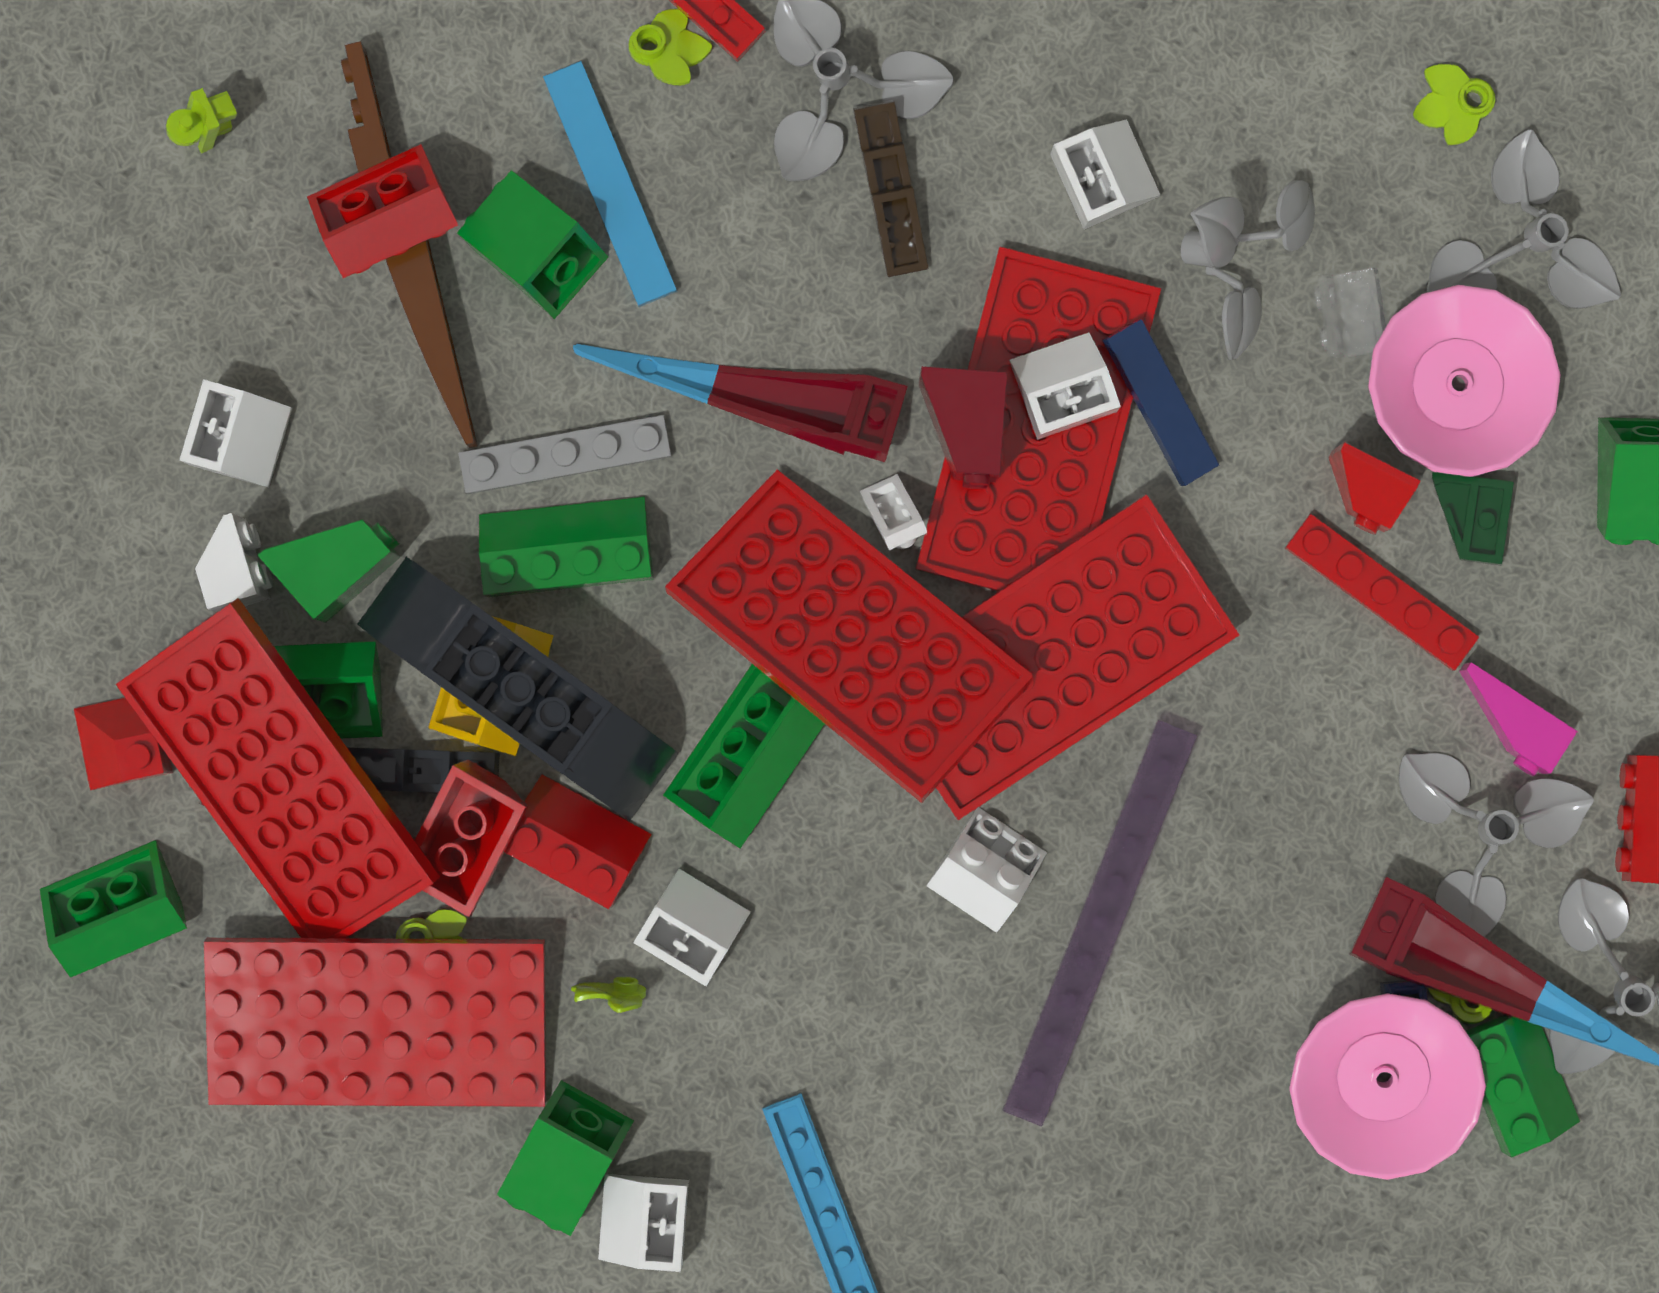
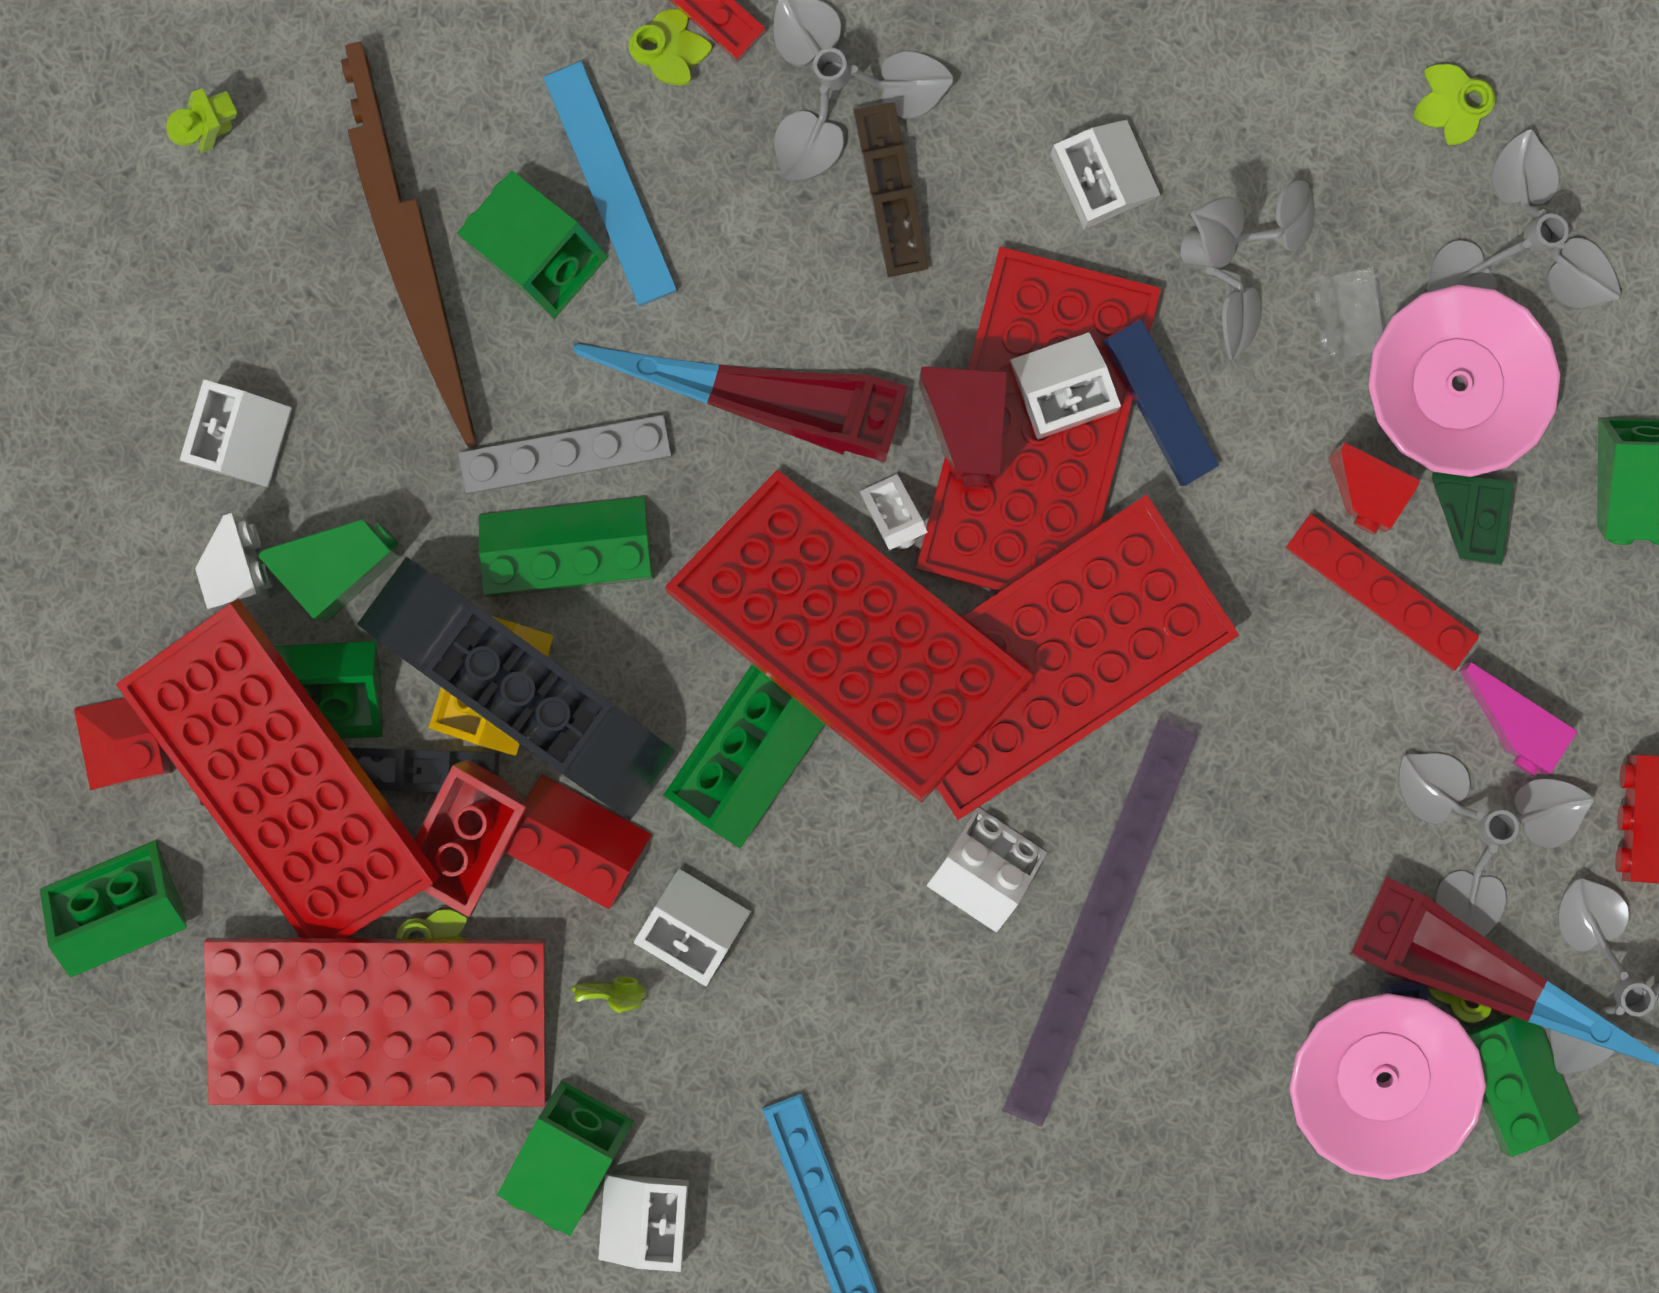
(382, 211): red slope -> none

